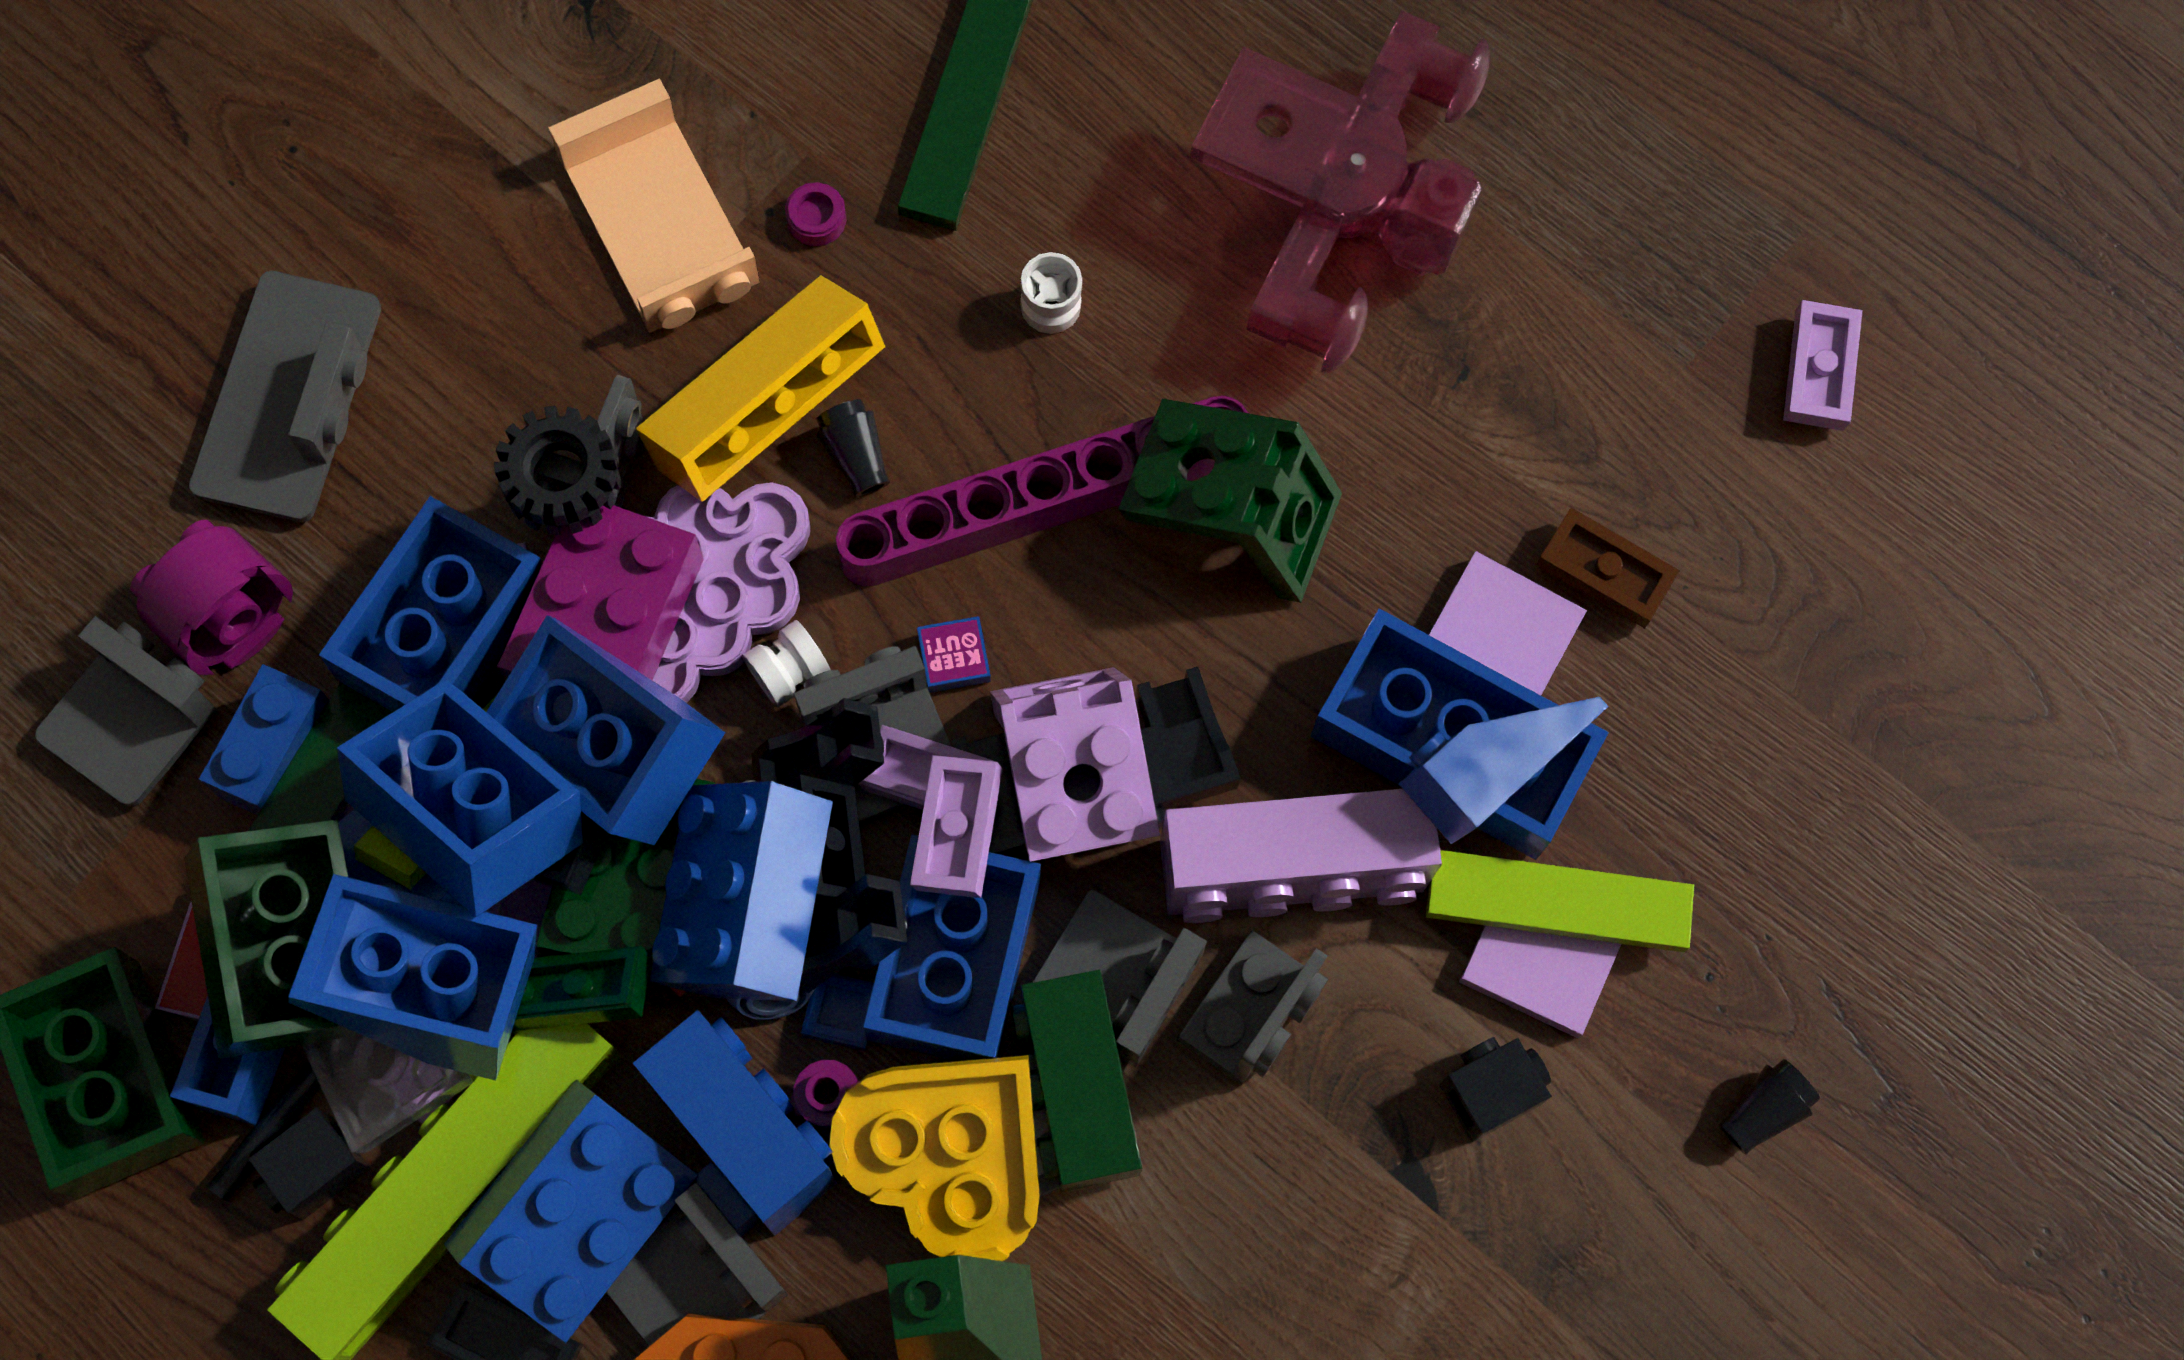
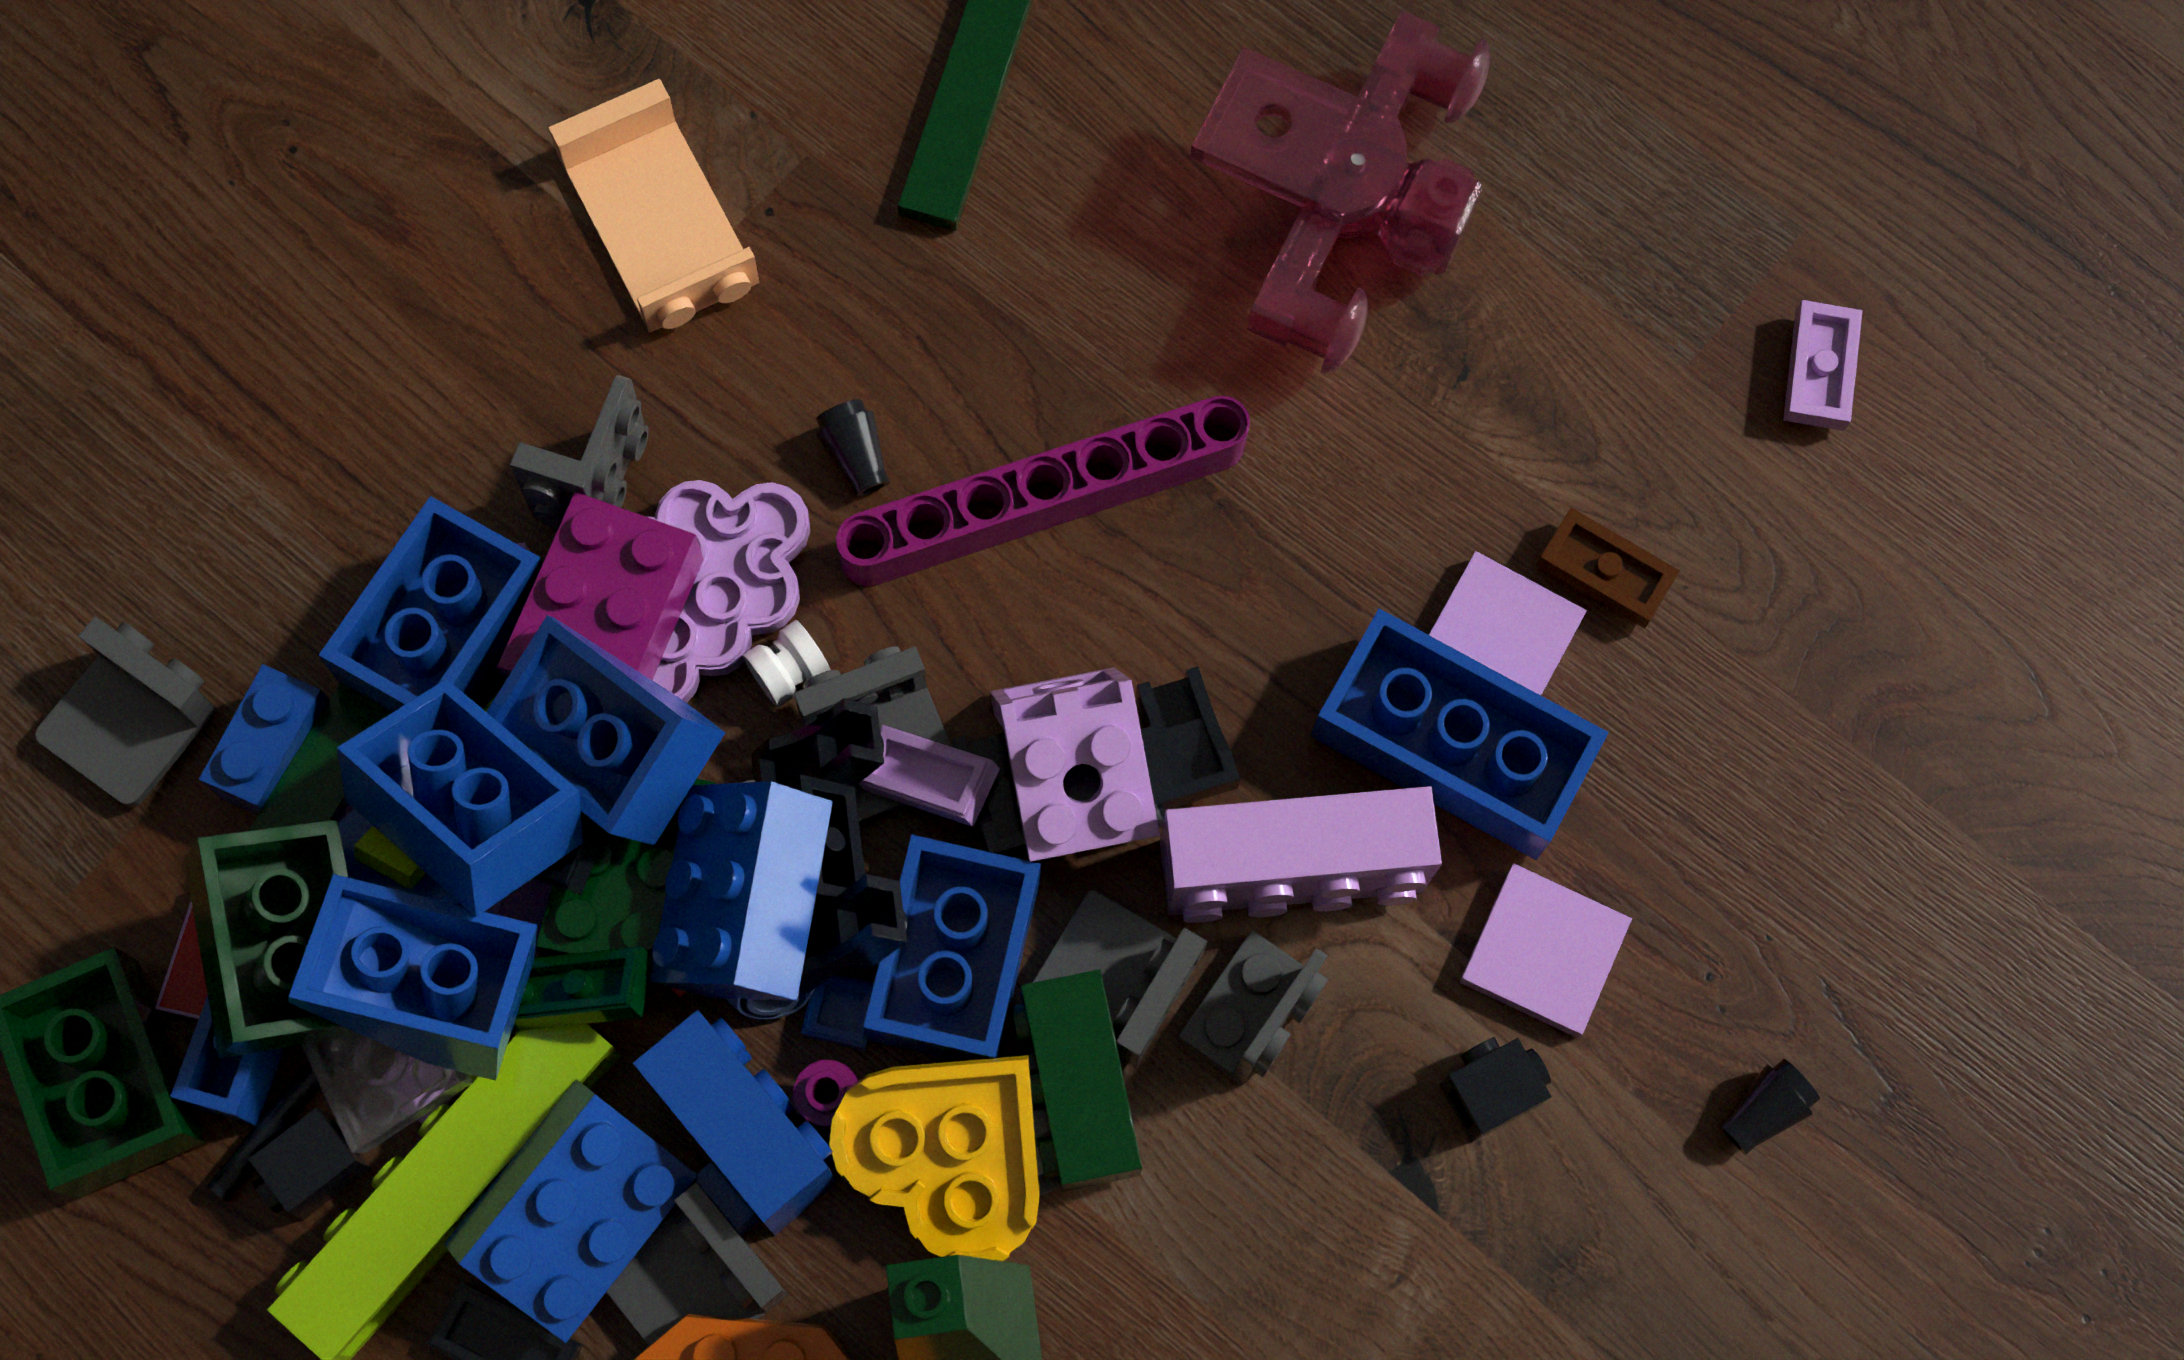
(211, 598): magenta brick -> none
(286, 397): dark grey bracket -> none
(549, 435): black tyre -> none
(761, 387): yellow brick -> none
(815, 214): magenta tile -> none
(954, 654): tile -> none
(956, 826): lavender plate -> none
(1051, 279): white wheel -> none
(1261, 493): dark green bracket -> none
(1488, 761): slope -> none
(1562, 901): lime tile -> none

